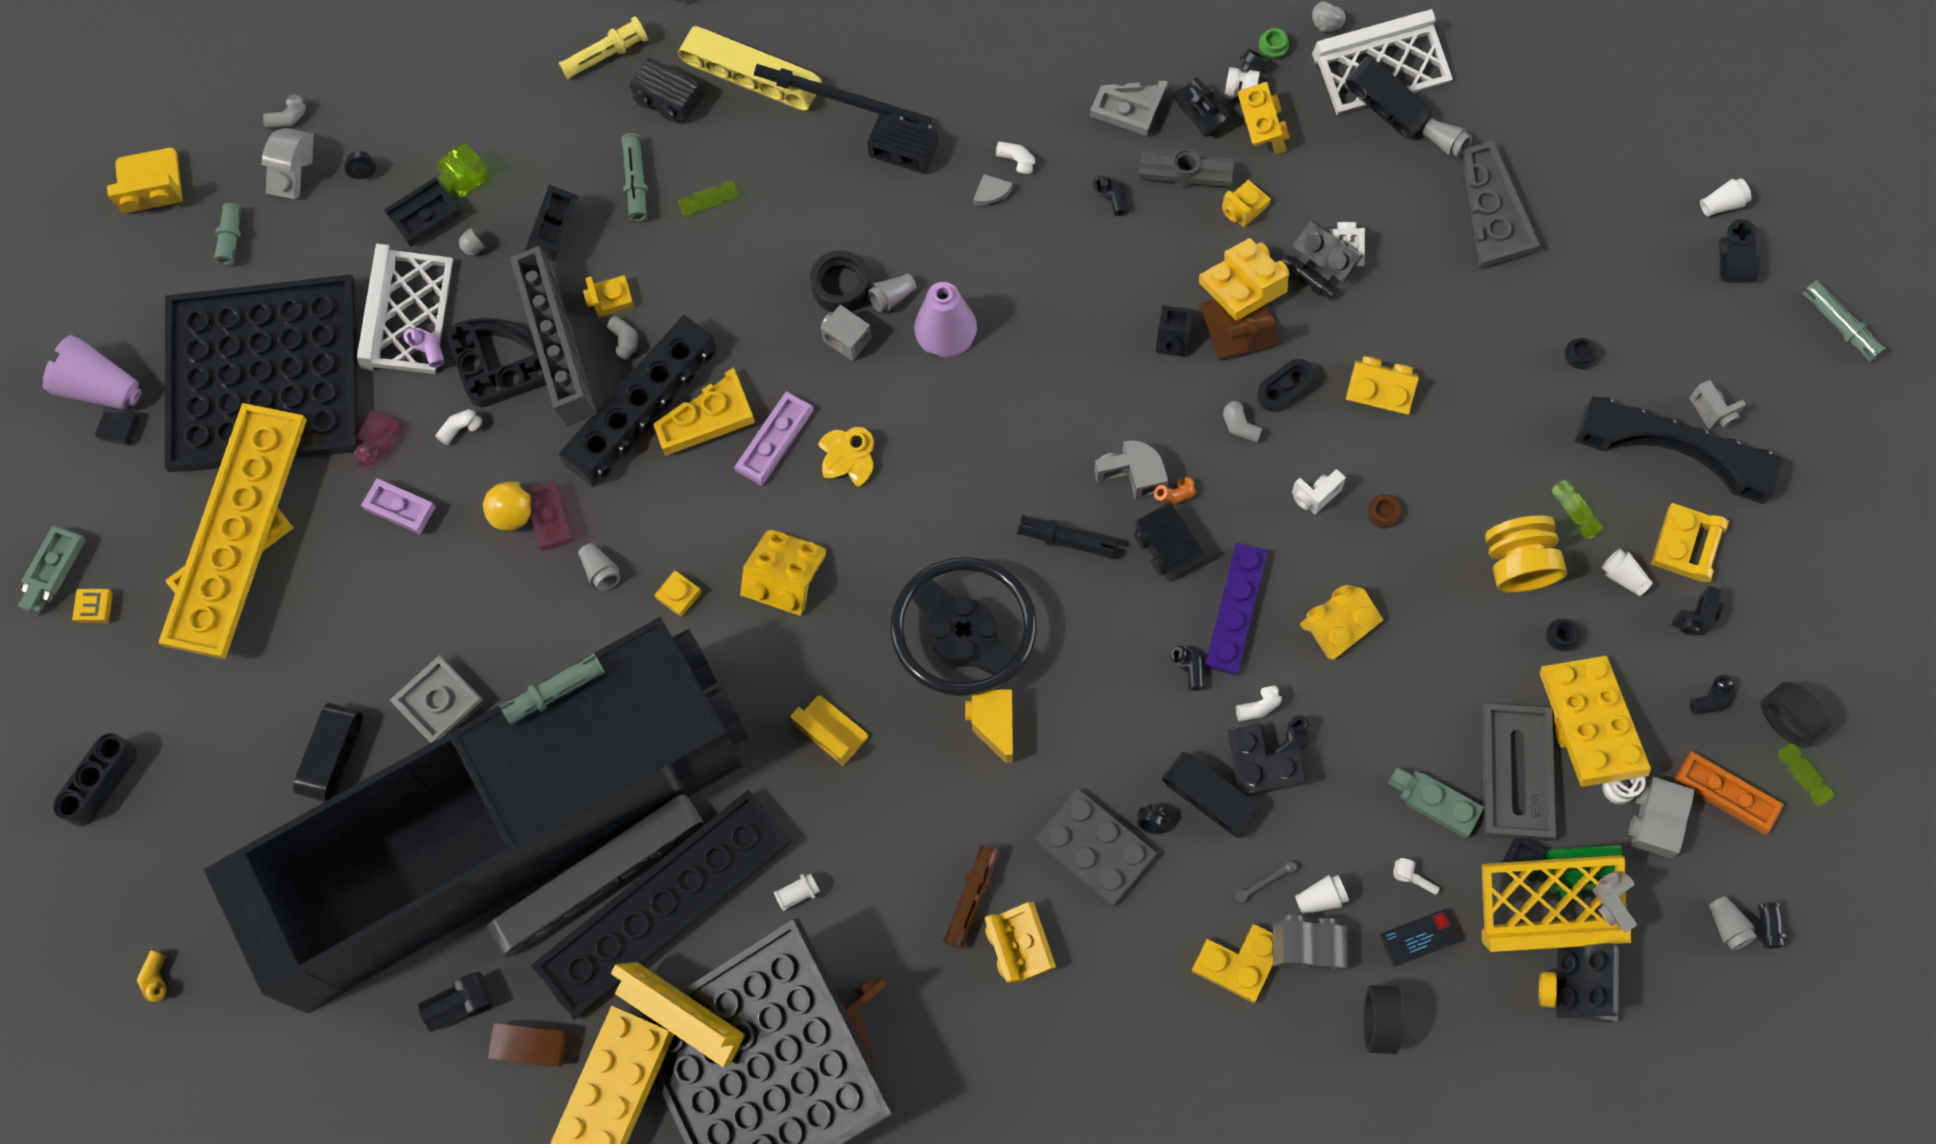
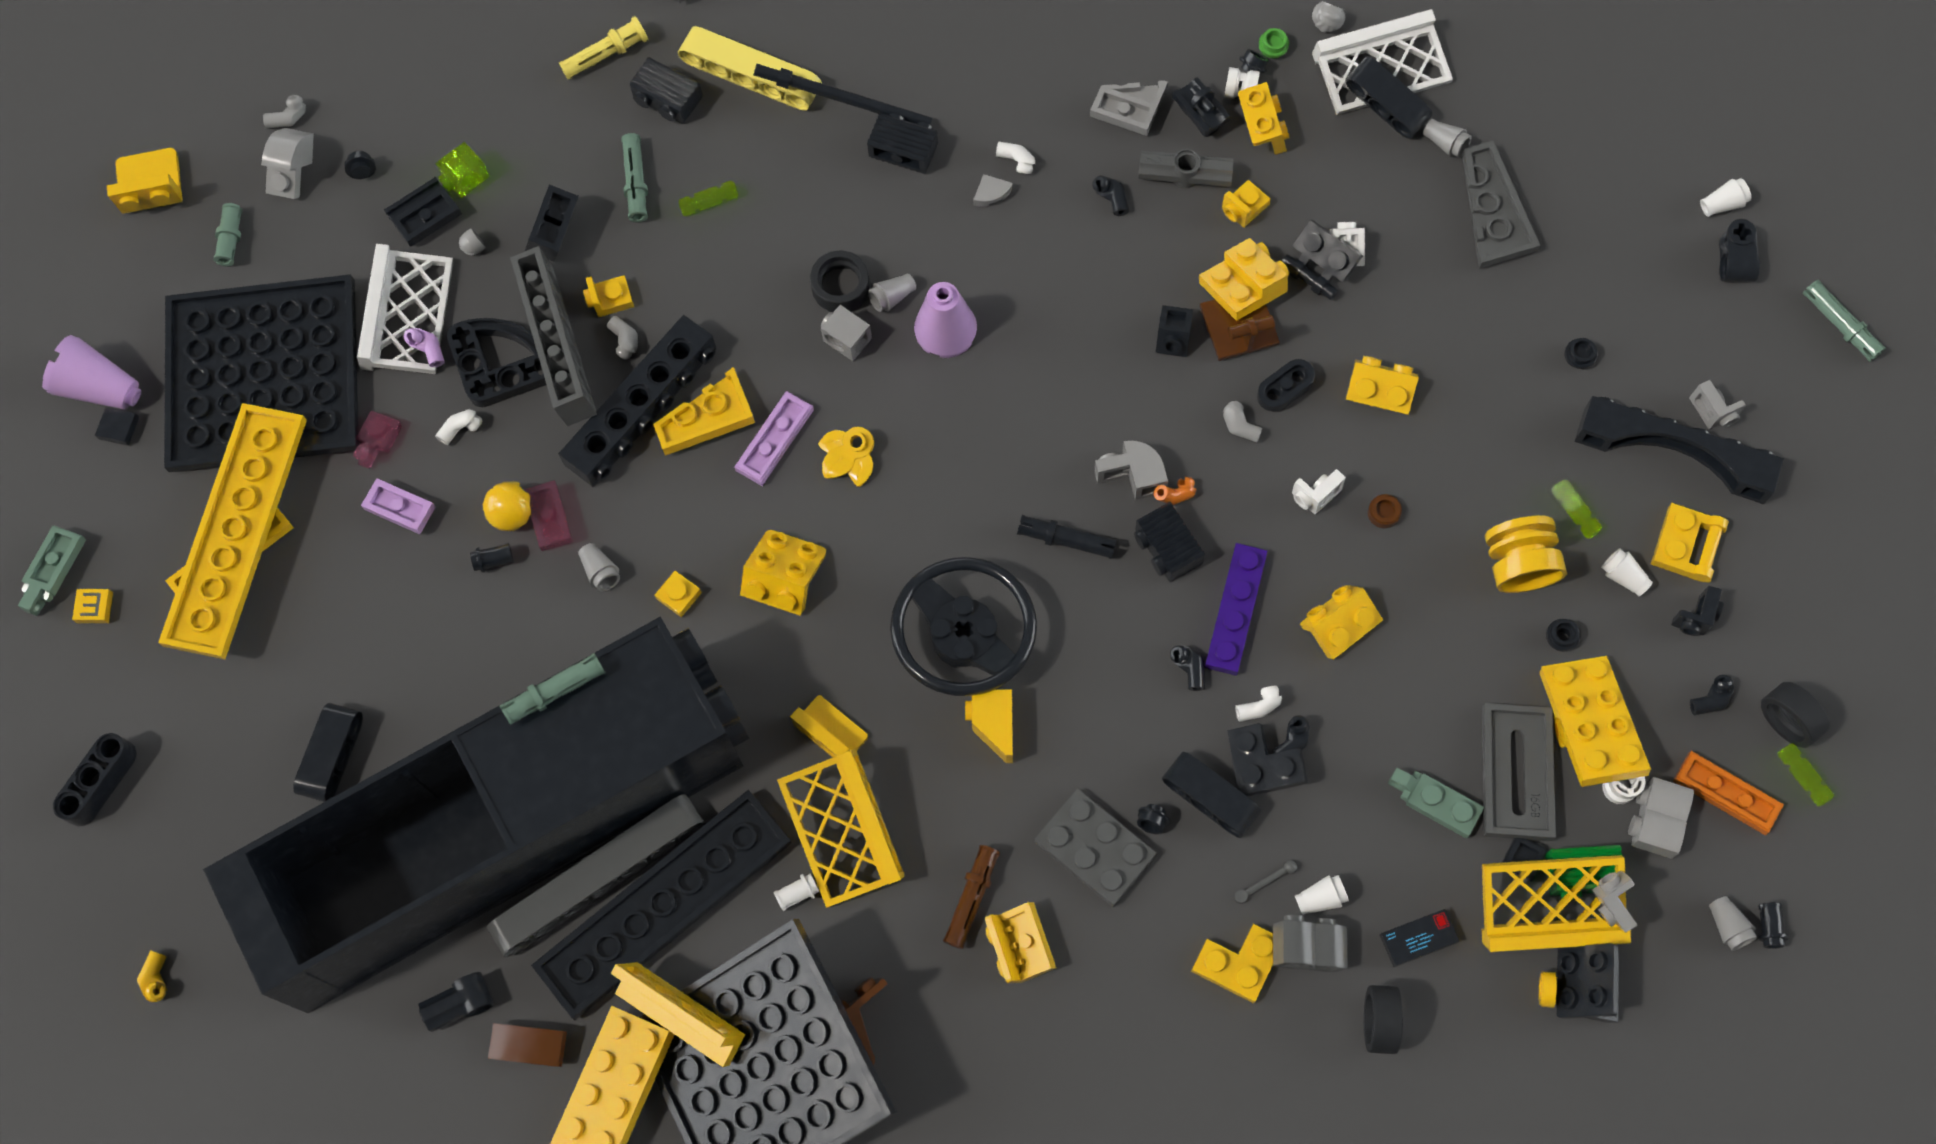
(437, 700): light grey plate -> none
(491, 557): none -> black pin
(870, 823): none -> yellow fence
(1404, 872): white hand -> none

